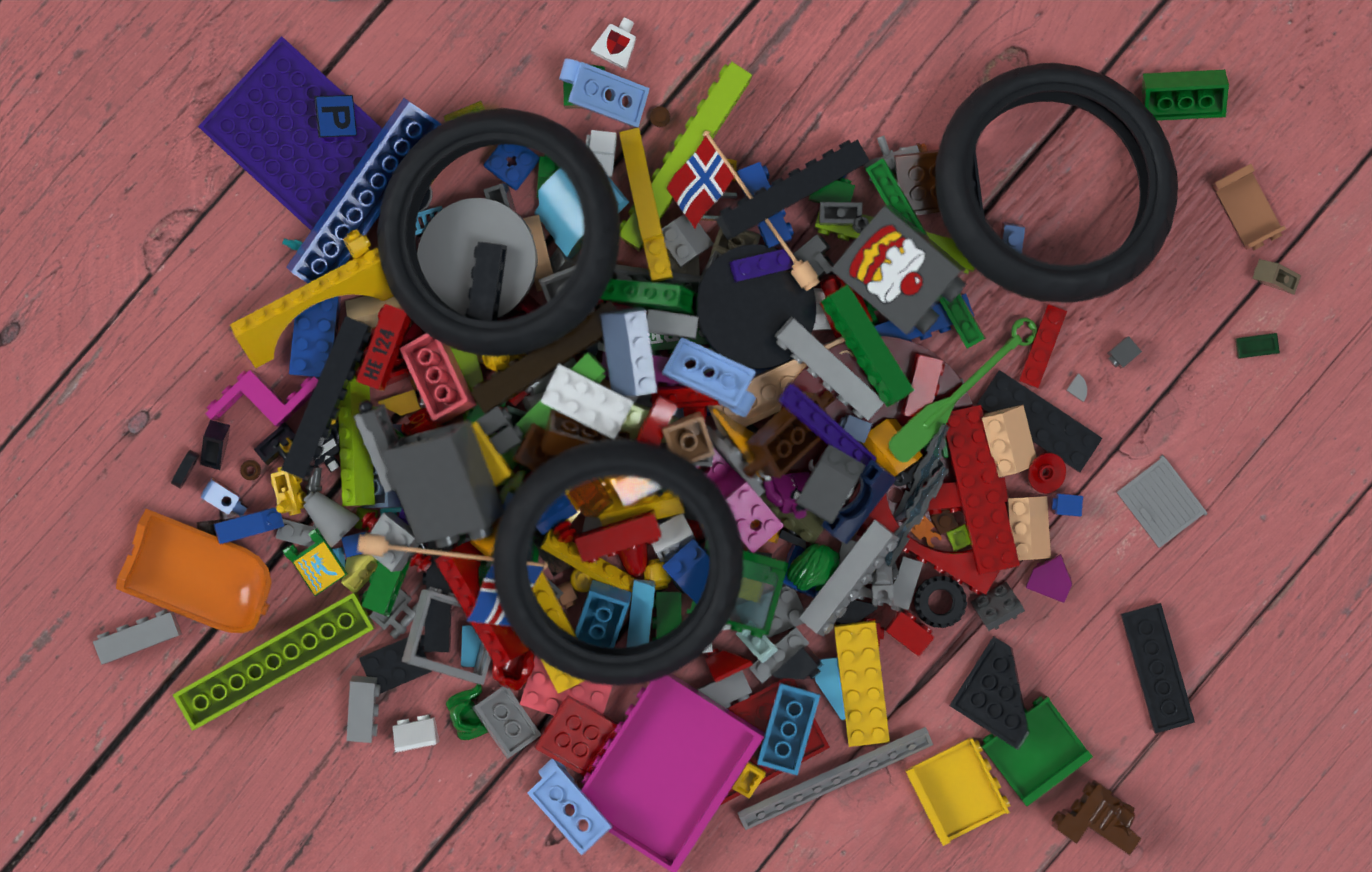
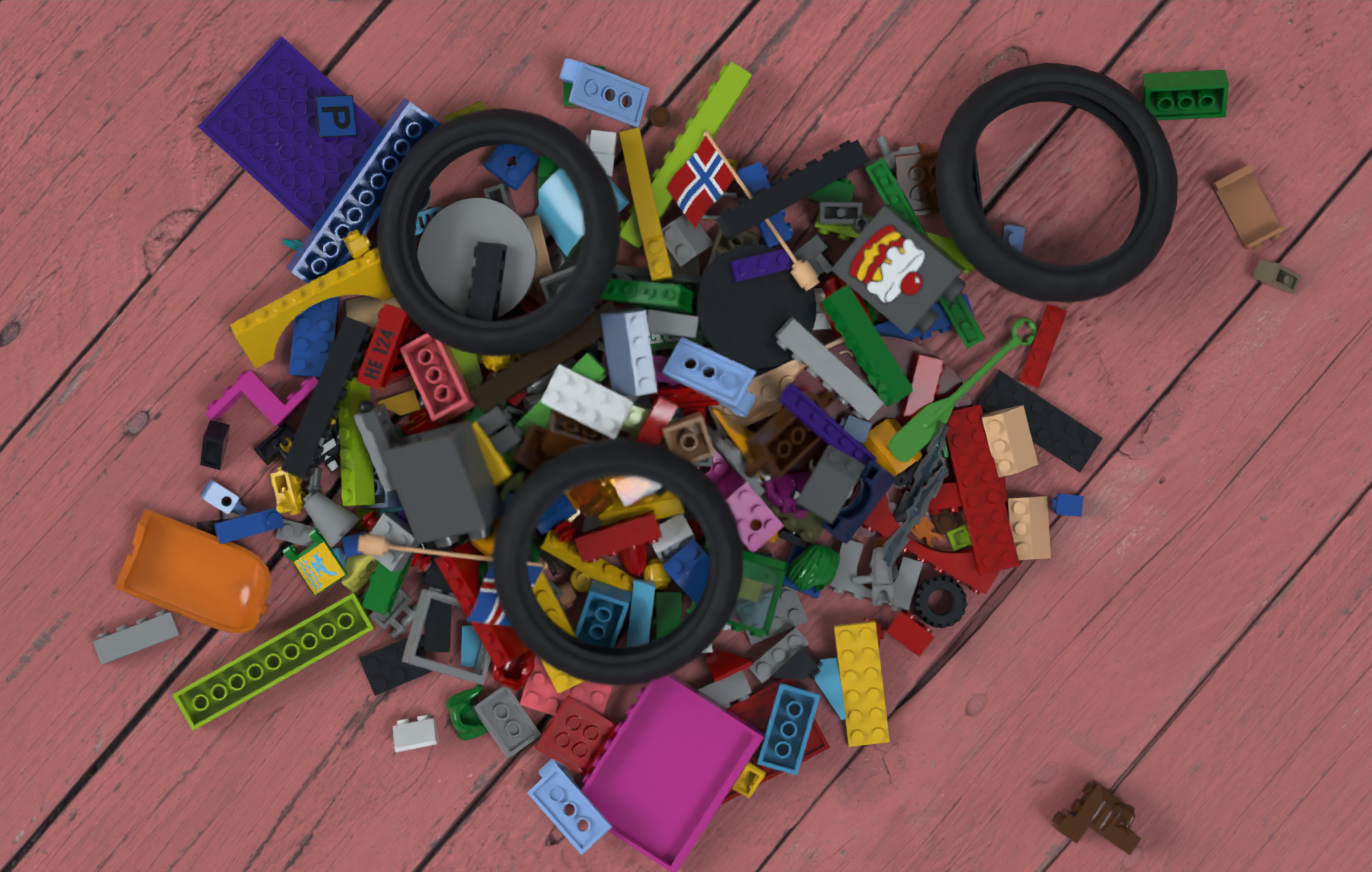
(185, 469): black beam -> none
(243, 470): reddish brown plate -> none
(362, 709): light grey brick -> none
(616, 44): white torso -> none
(760, 647): light aqua plate -> none
(835, 778): light grey plate -> none
(849, 578): light grey brick -> none
(855, 612): black slope -> none
(957, 790): yellow panel -> none
(994, 695): black plate -> none
(997, 606): dark grey plate -> none
(1044, 757): green panel -> none
(1051, 579): magenta slope -> none
(1054, 474): red dish -> none
(1078, 388): light grey tile -> none
(1123, 353): dark grey brick -> none
(1157, 668): black plate -> none
(1161, 502): light grey piece -> none
(1257, 345): dark green tile -> none

